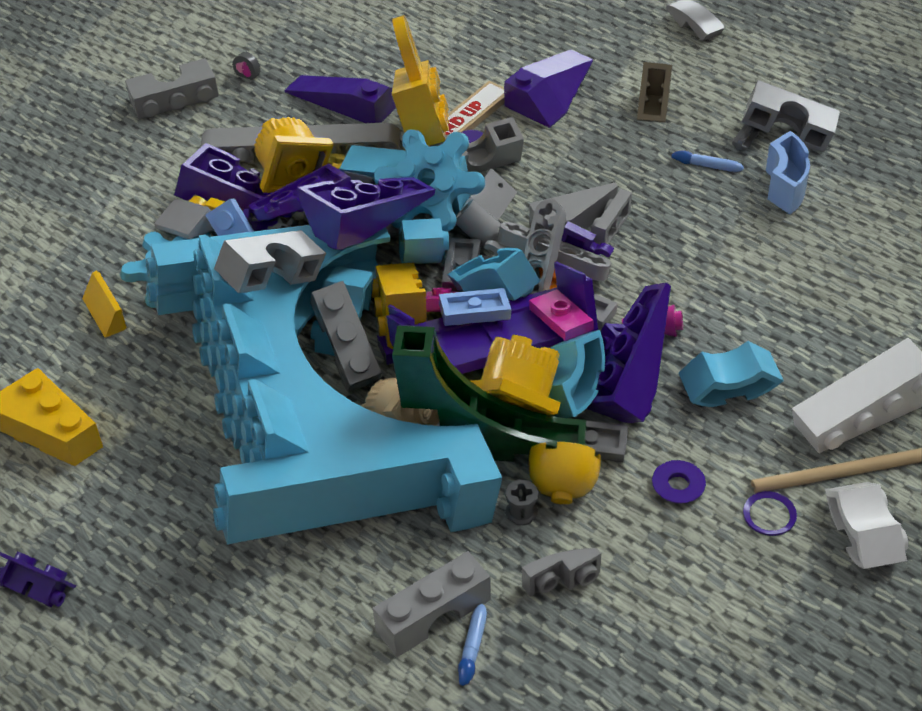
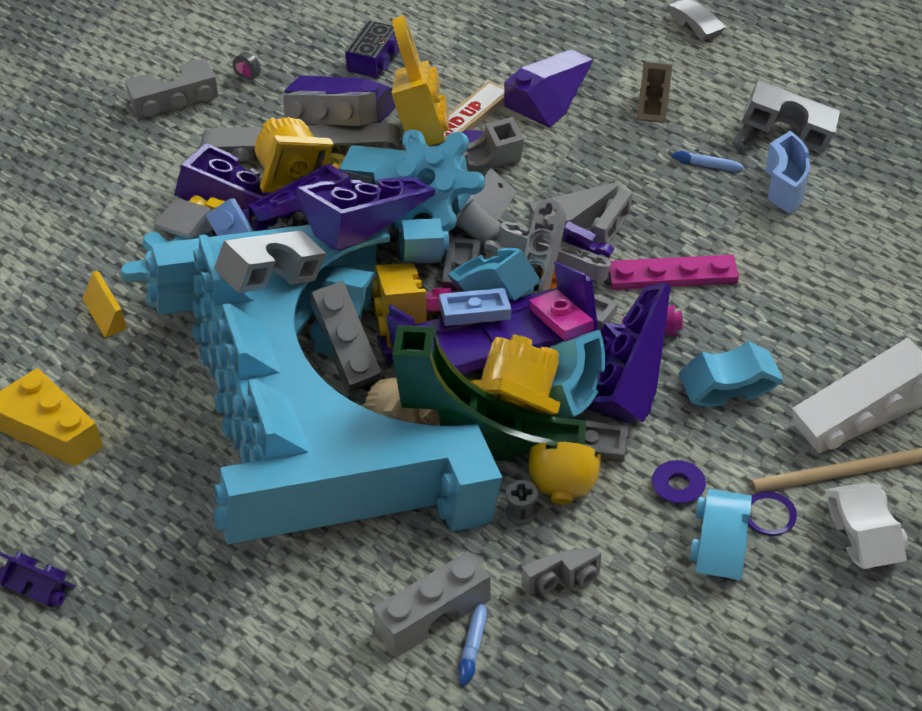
(331, 109): none -> light grey arch
(371, 49): none -> brick
(674, 271): none -> dark pink plate
(723, 534): none -> medium azure brick

